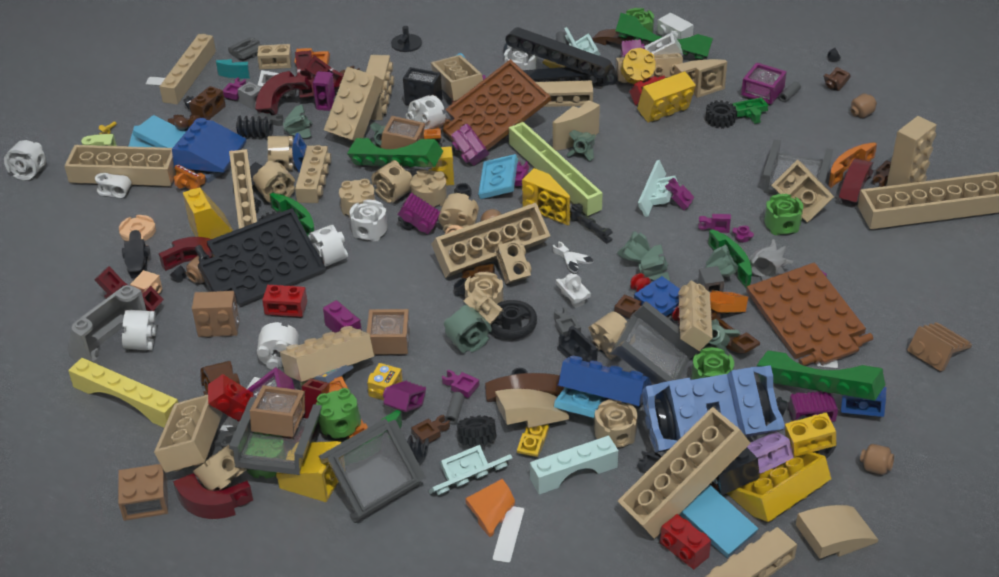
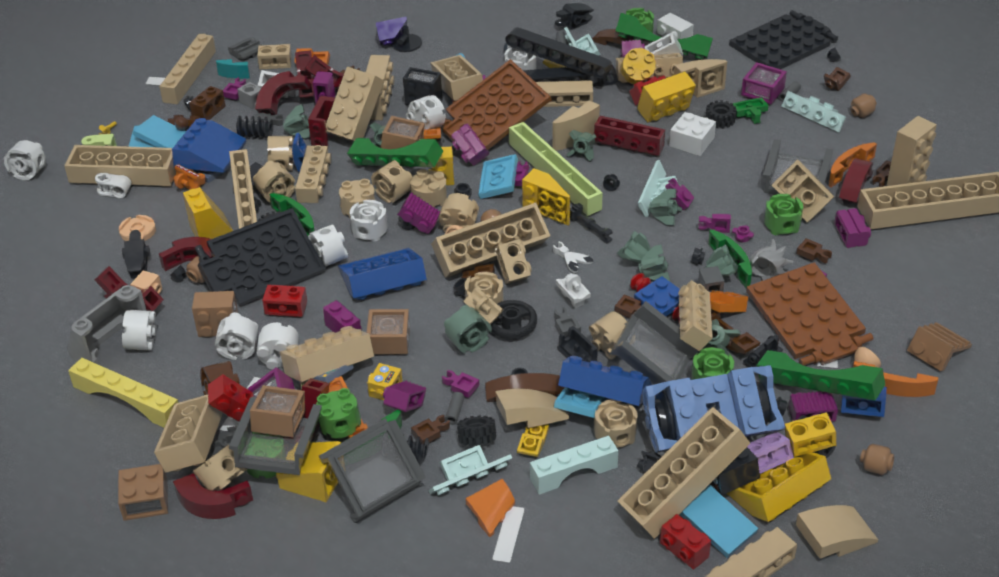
(236, 337): none -> white brick
(318, 120): none -> dark red panel
(383, 273): none -> blue slope
(390, 30): none -> slope
(574, 15): none -> black hinge
(611, 186): none -> black plate
(629, 135): none -> dark red brick
(664, 207): none -> sand green brick
(692, 133): none -> white brick
(698, 256): none -> black plate
(770, 344): none -> black hinge
(784, 40): none -> black plate
(812, 250): none -> reddish brown plate
(814, 110): none -> light aqua bracket
(852, 228): none -> magenta brick
(866, 356): none -> light nougat brick
(907, 387): none -> orange slope

